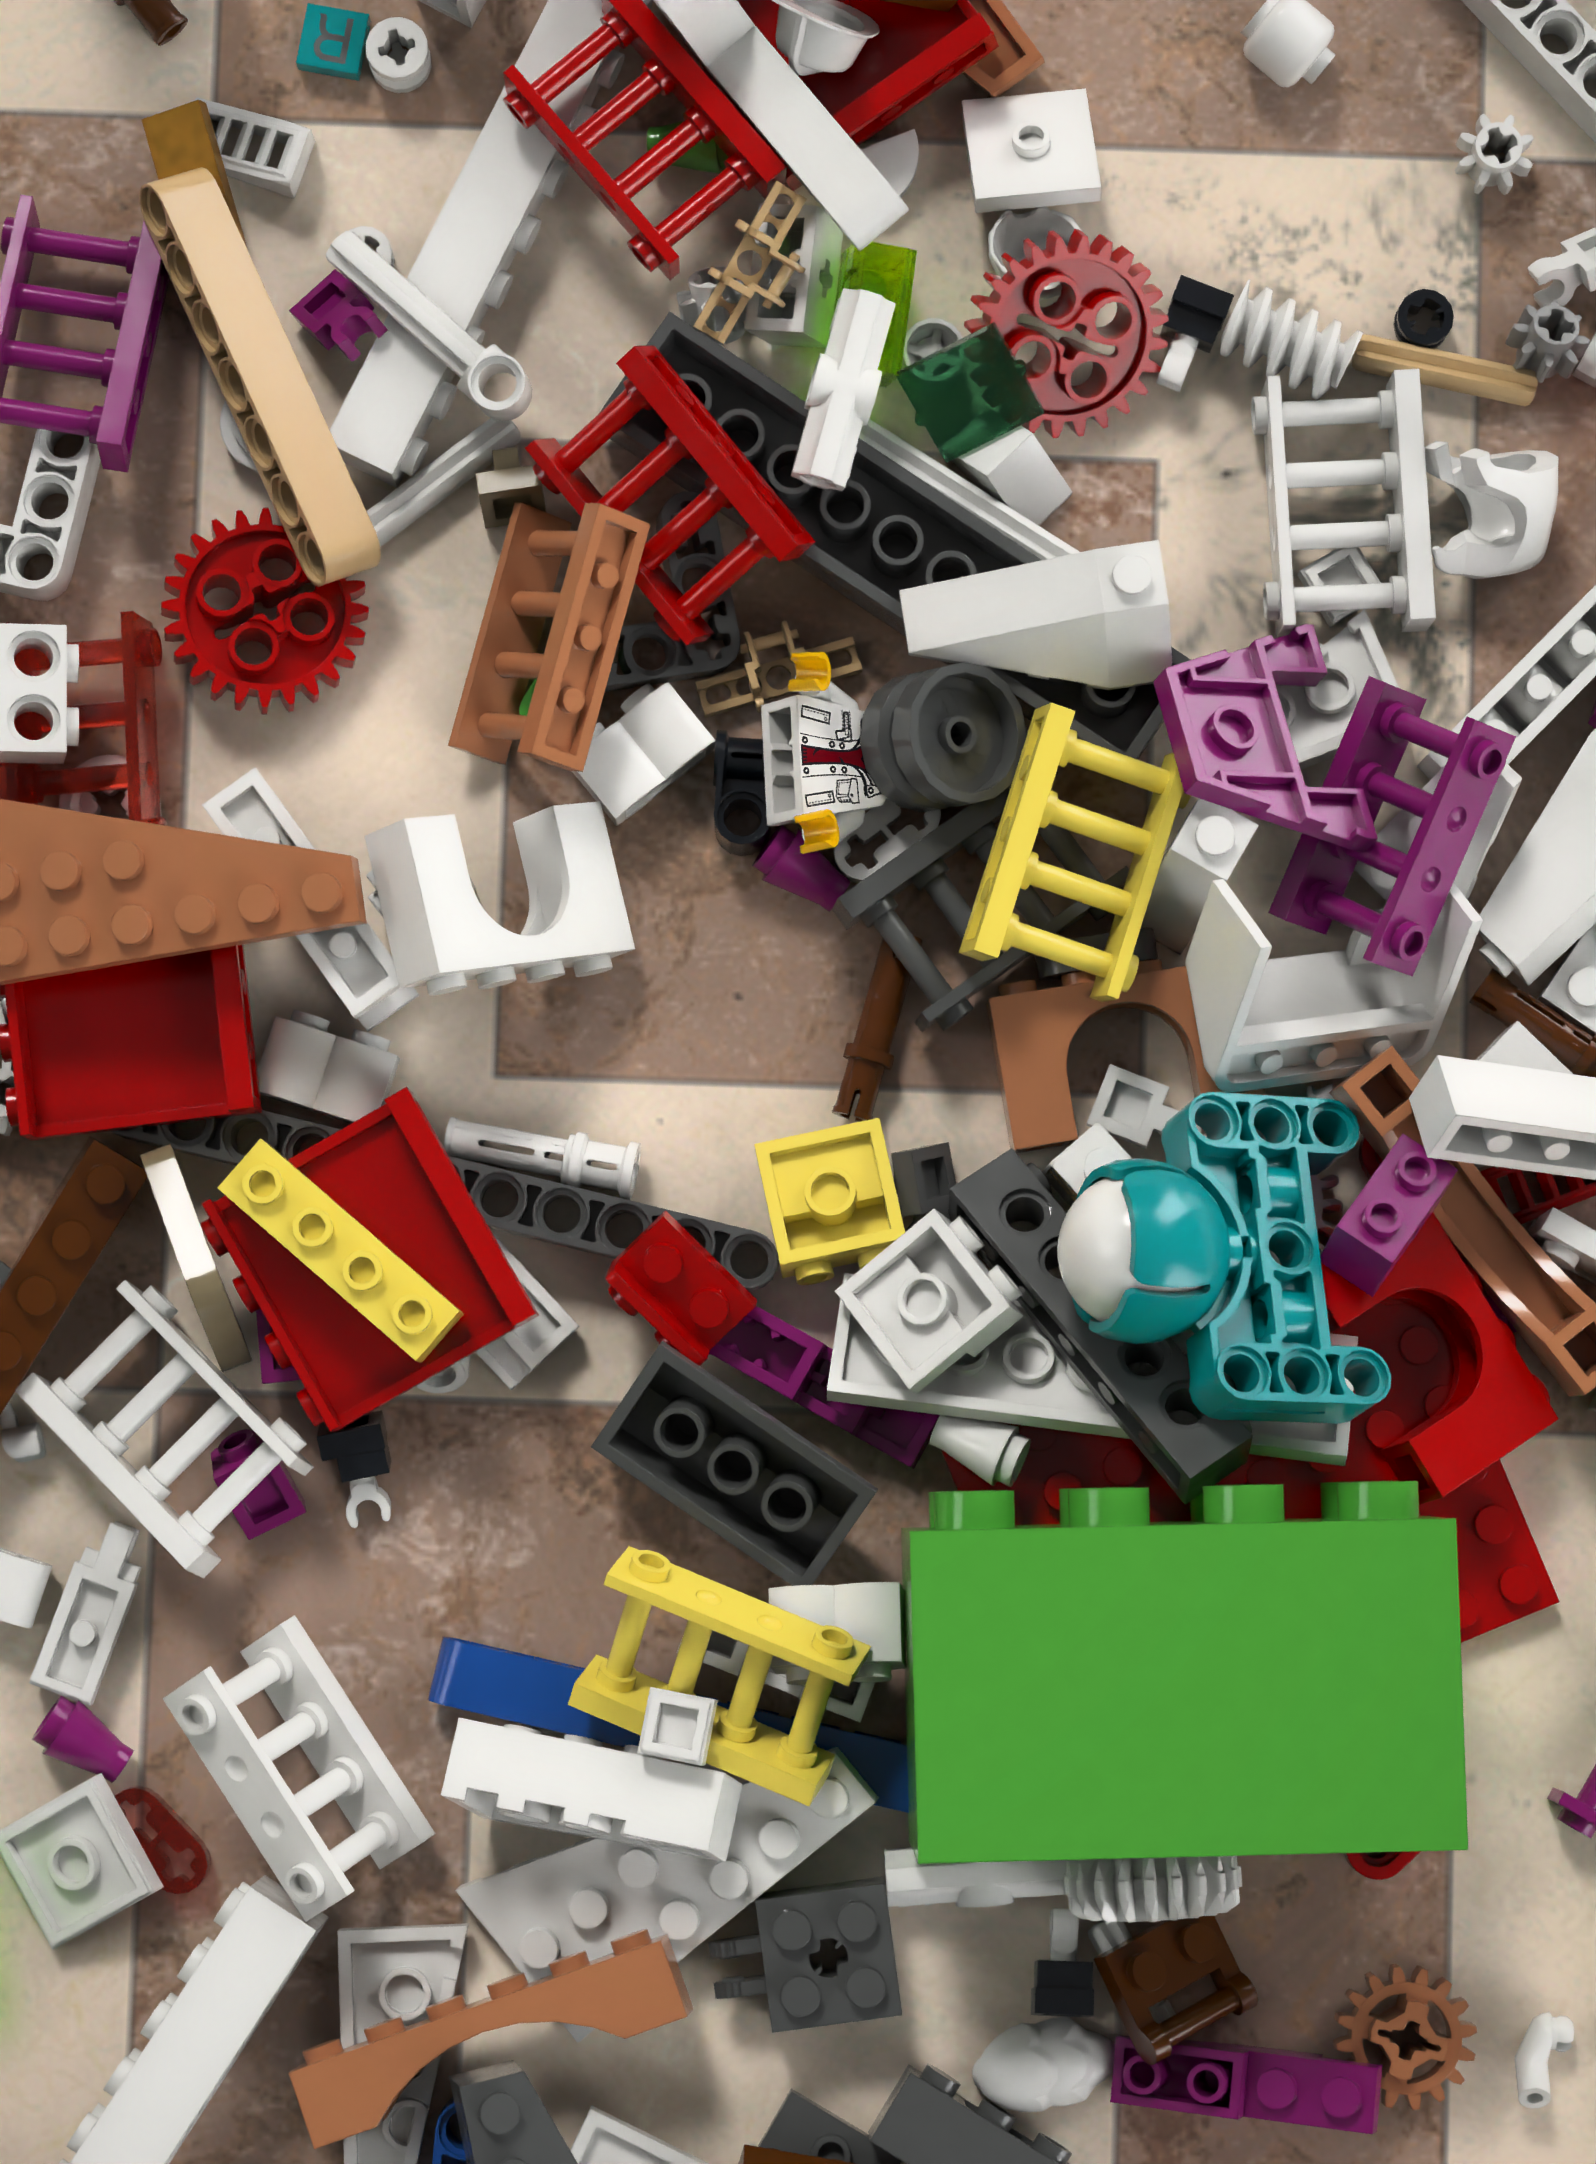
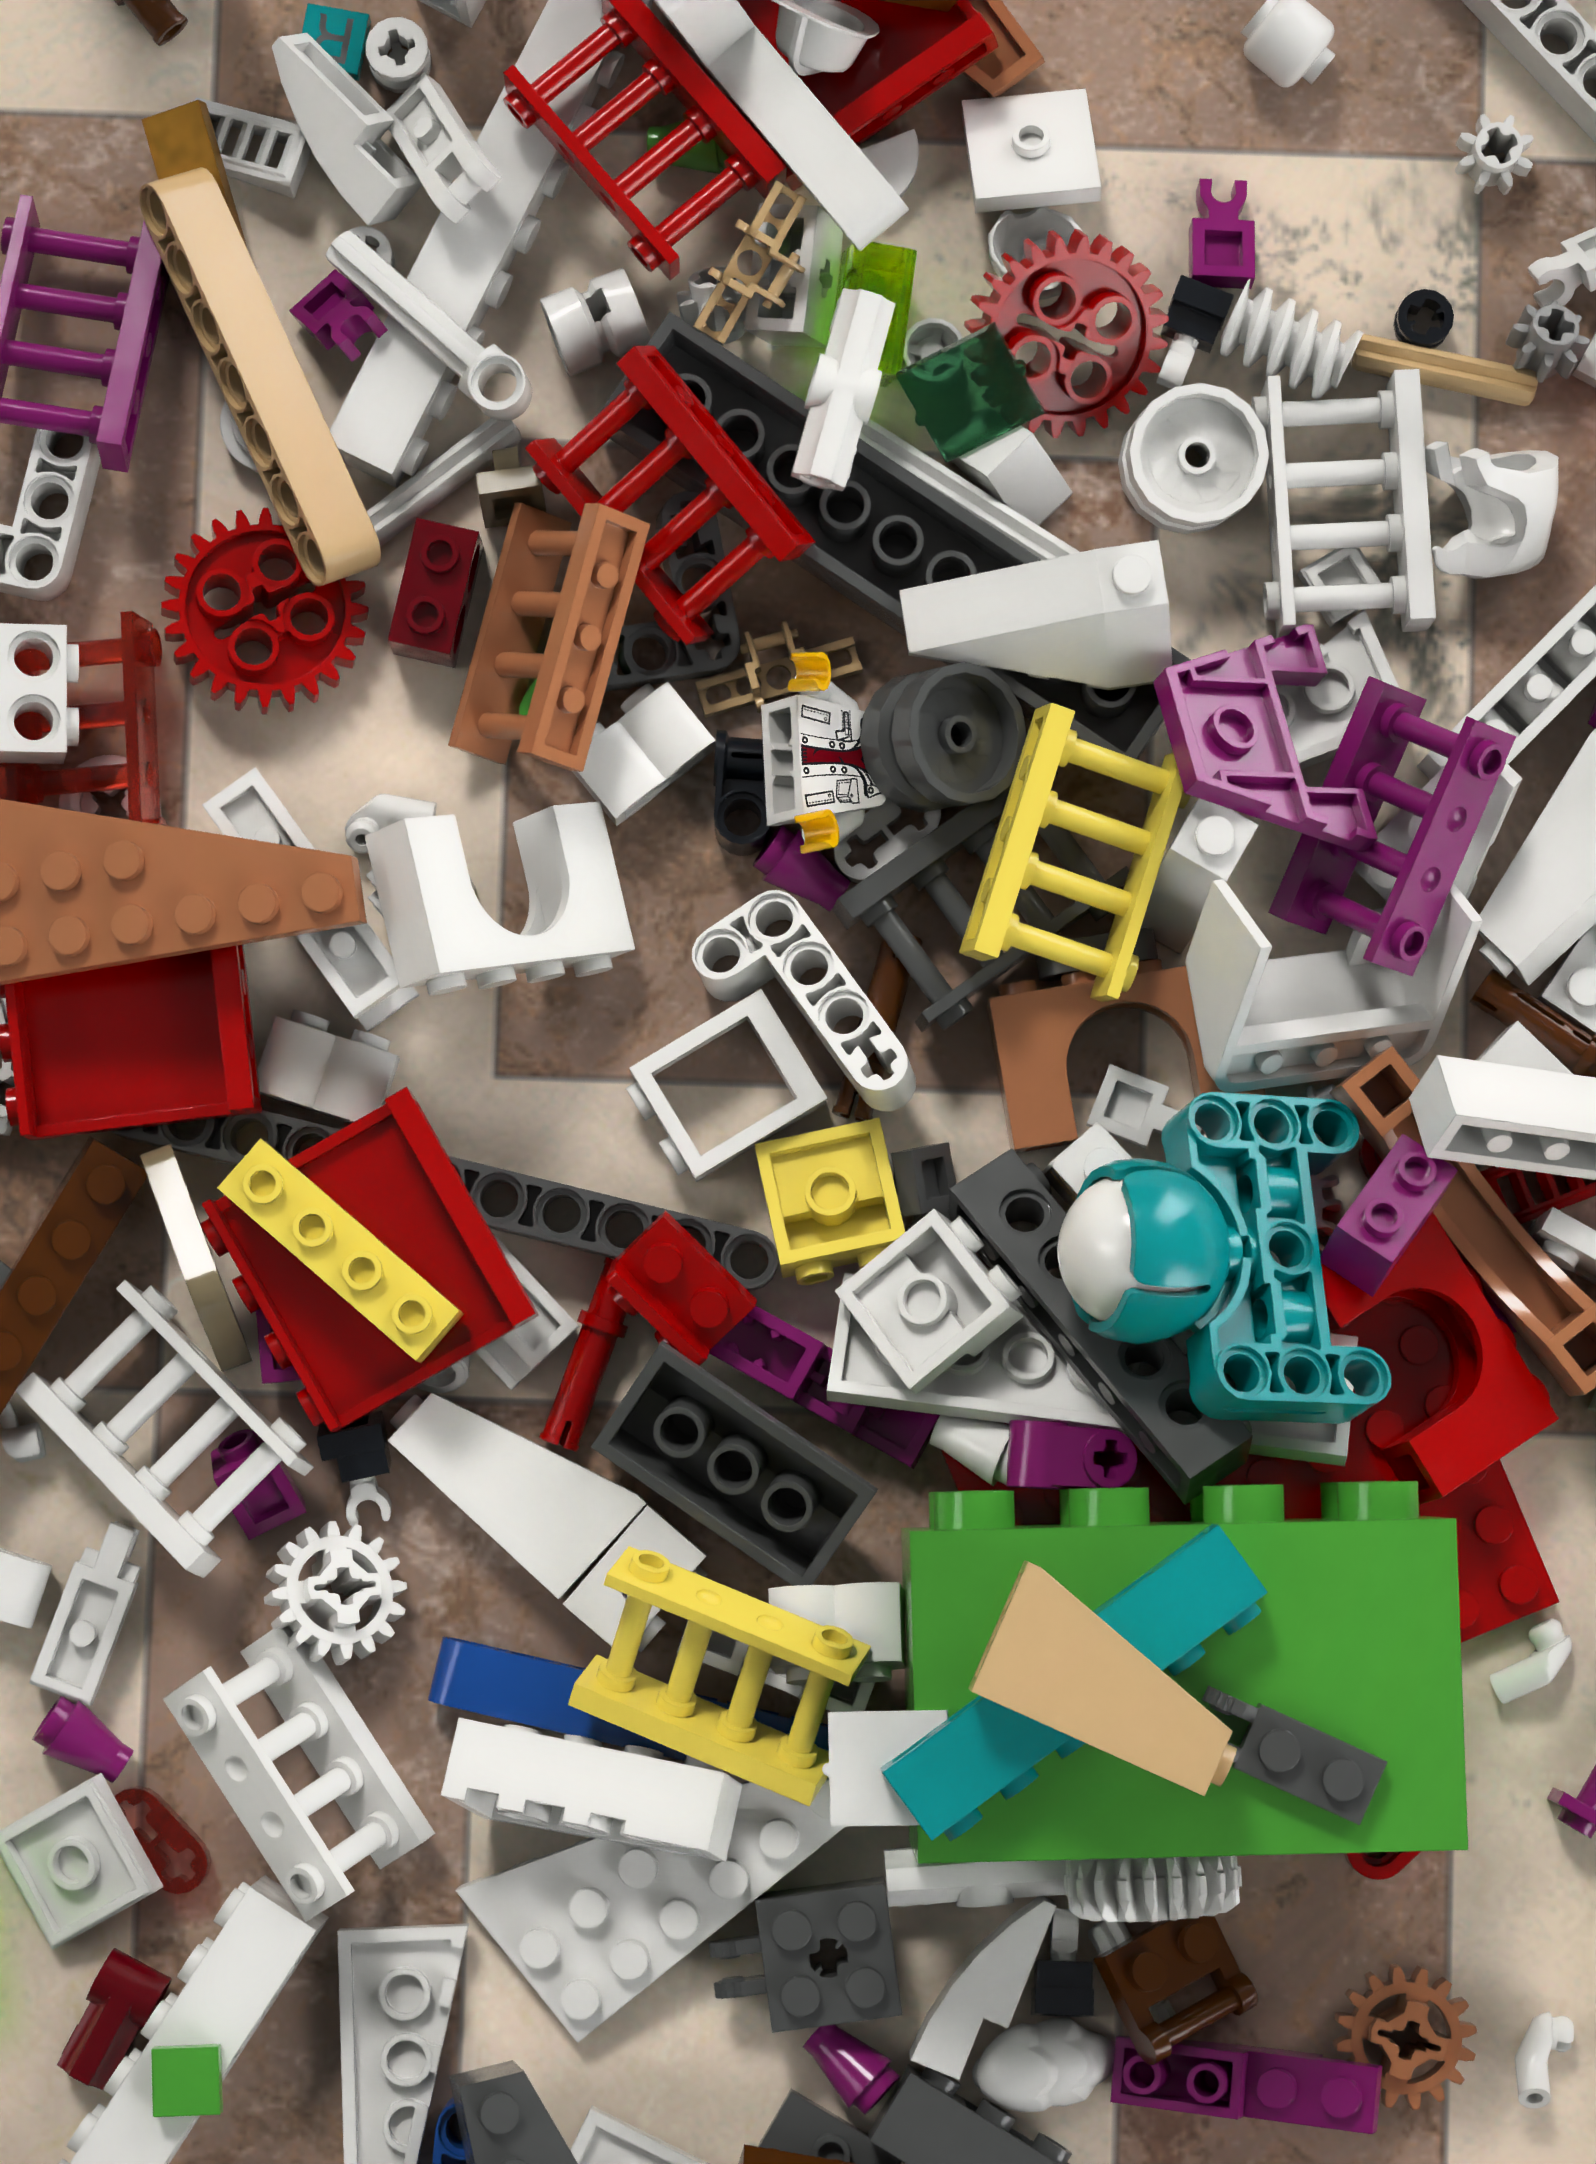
(118, 2008): none -> dark red piece
(187, 2080): none -> bright green tile
(344, 130): none -> white slope
(351, 1570): none -> white gear
(382, 812): none -> white arm
(435, 592): none -> dark red brick
(440, 148): none -> white plate
(467, 1138): white pin -> none
(521, 1494): none -> white slope
(573, 315): none -> white wheel
(586, 1366): none -> red pin
(603, 1606): none -> white brick
(617, 1993): nougat arch -> none
(677, 1726): white tile -> none
(783, 1054): none -> white window
(820, 1004): none -> white beam
(852, 2067): none -> magenta cone
(857, 1750): none -> white piece
(982, 1988): none -> white slope
(995, 1748): none -> teal brick
(1062, 1456): none -> magenta piece
(1087, 1681): none -> tan slope
(1162, 481): none -> white wheel
(1219, 242): none -> magenta plate
(1301, 1758): none -> dark grey hinge
(1537, 1669): none -> white arm

